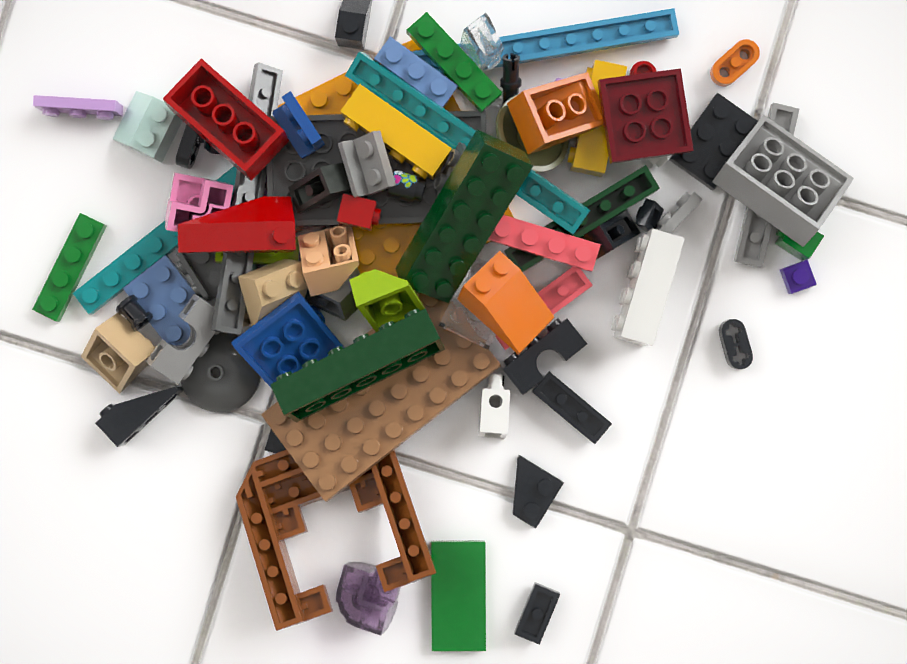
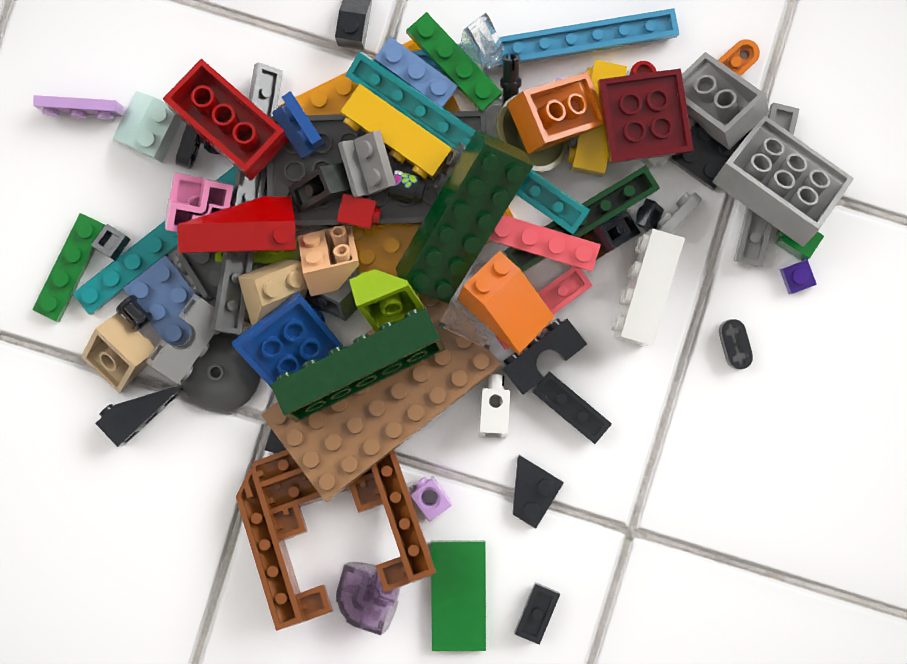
(111, 242): none -> plate
(434, 509): none -> lavender brick
(722, 100): none -> light grey slope

